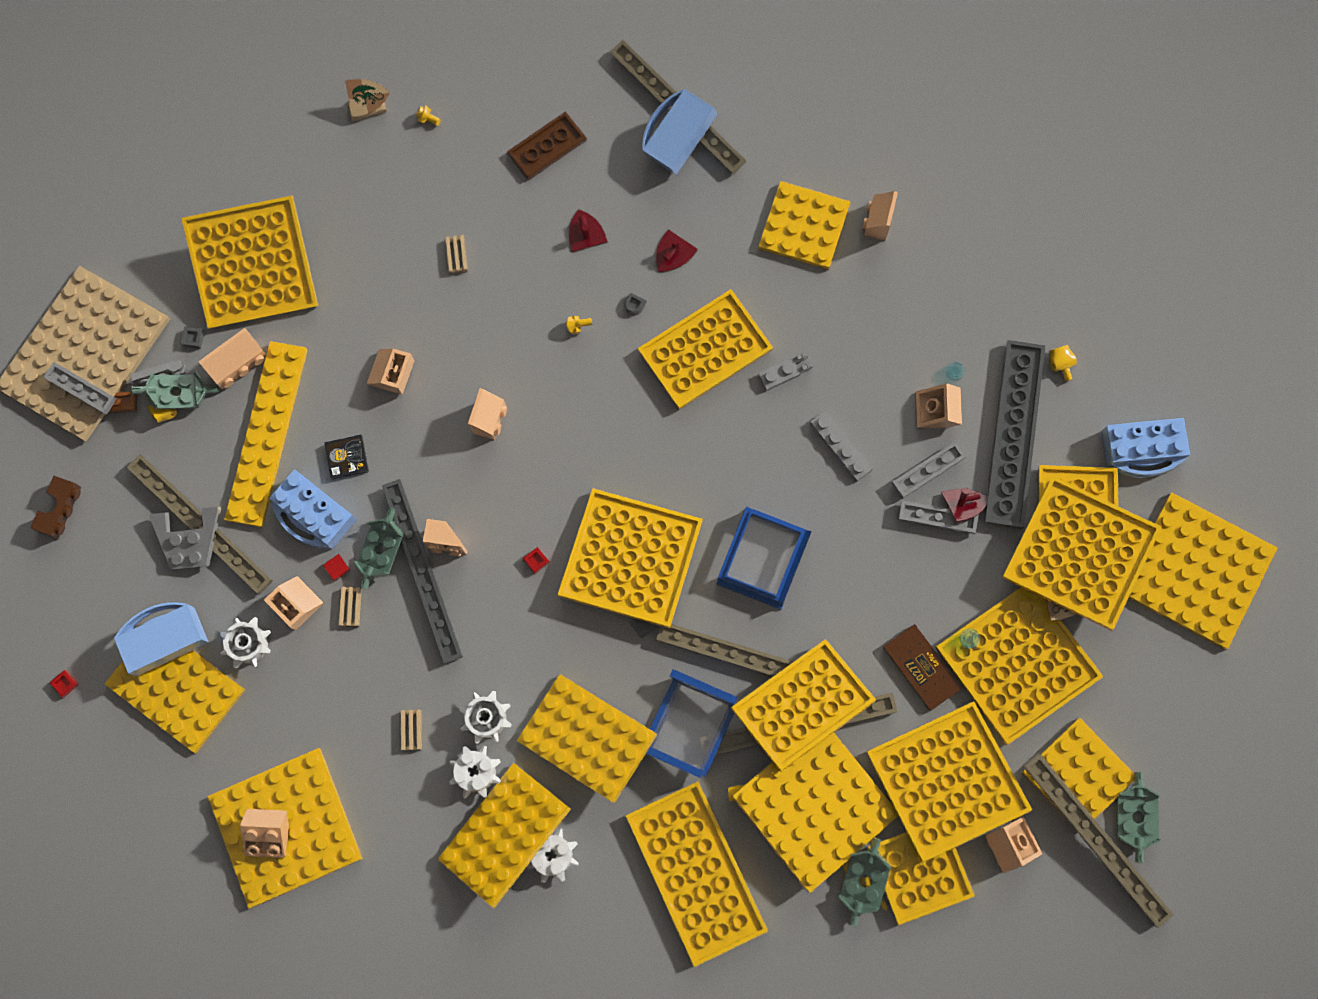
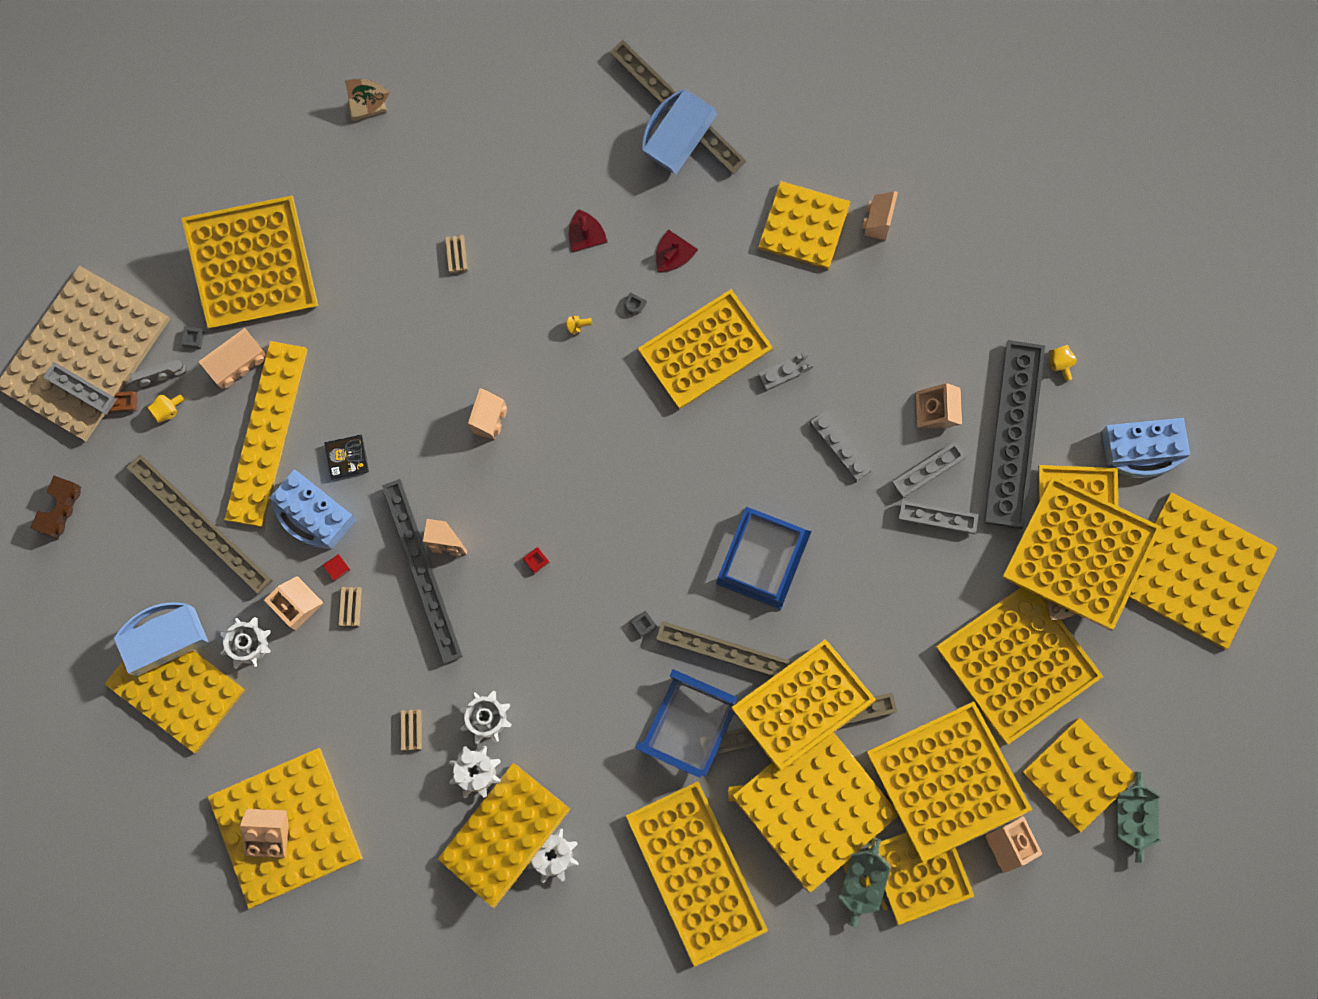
(64, 683): red tile -> none
(187, 547): light grey wing -> none
(190, 386): sand green plate -> none
(372, 563): sand green plate -> none
(391, 370): light nougat slope -> none
(423, 114): yellow plate -> none
(547, 145): reddish brown tile -> none
(587, 738): yellow plate -> none
(630, 558): yellow plate -> none
(922, 667): reddish brown tile -> none
(955, 371): clear light blue plate -> none
(964, 503): shield -> none
(969, 638): clear light blue plate -> none
(1098, 840): dark tan plate -> none

